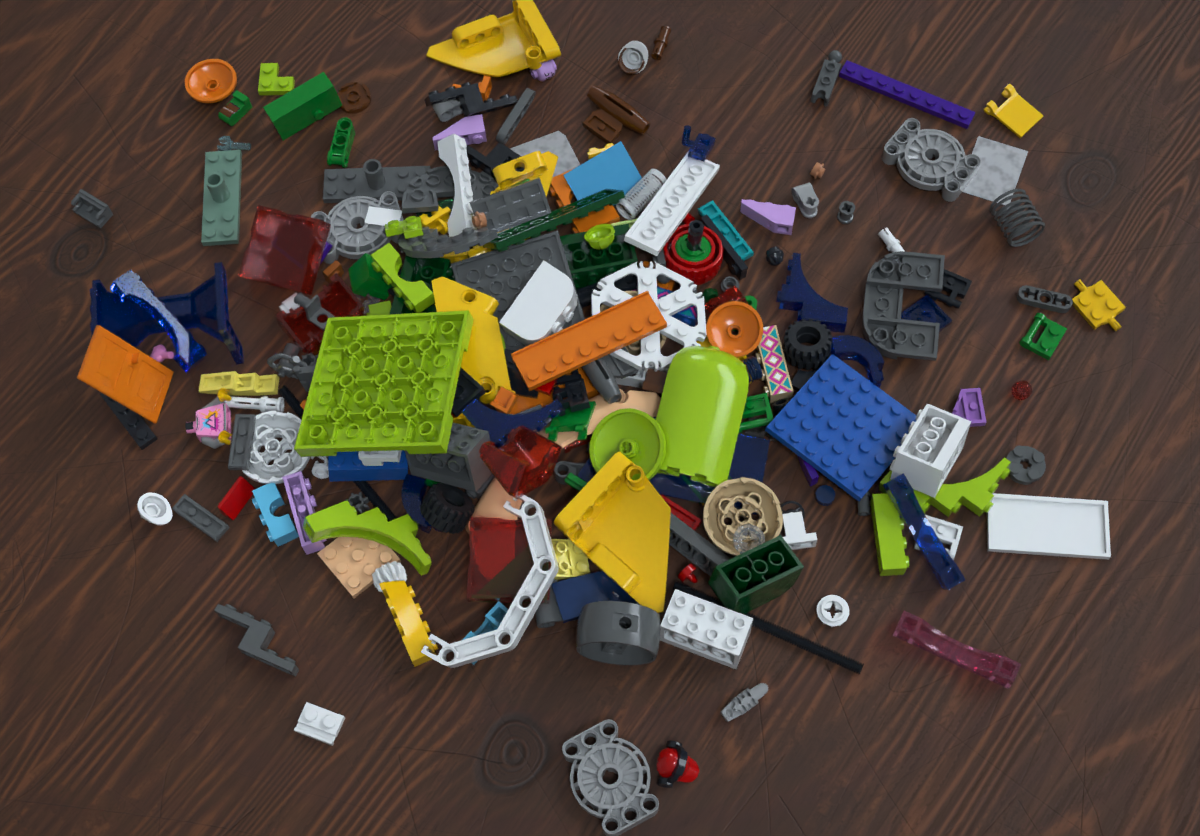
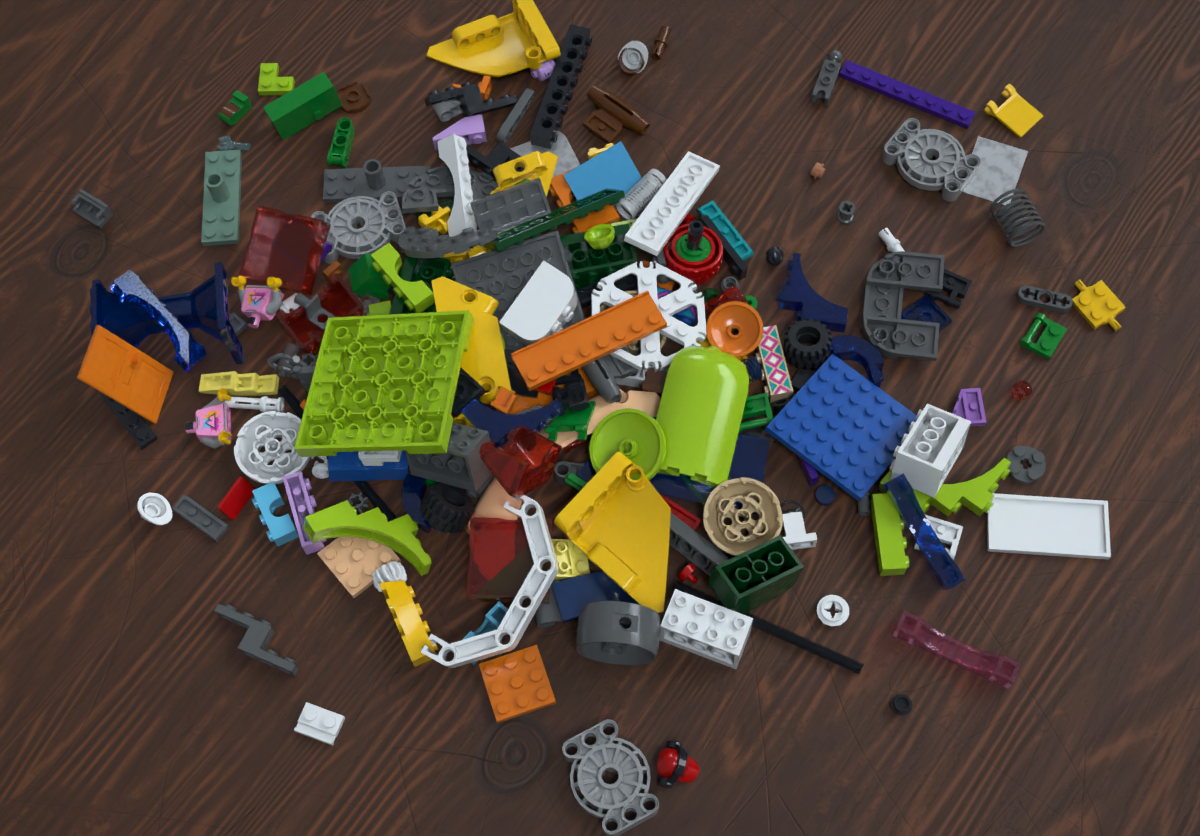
(159, 353): bright pink rock -> none
(210, 81): orange dish -> none
(237, 323): none -> dark grey plate
(242, 442): dark grey tile -> none
(259, 301): none -> torso
(381, 216): white sticker -> none
(410, 227): lime plate -> none
(479, 220): nougat plate -> none
(517, 683): none -> orange plate
(560, 87): none -> black brick
(700, 147): clear blue plate -> none
(741, 534): clear gear -> none
(743, 702): light grey hinge -> none
(771, 216): lavender slope -> none
(806, 199): light grey piece -> none
(901, 704): none -> black plate

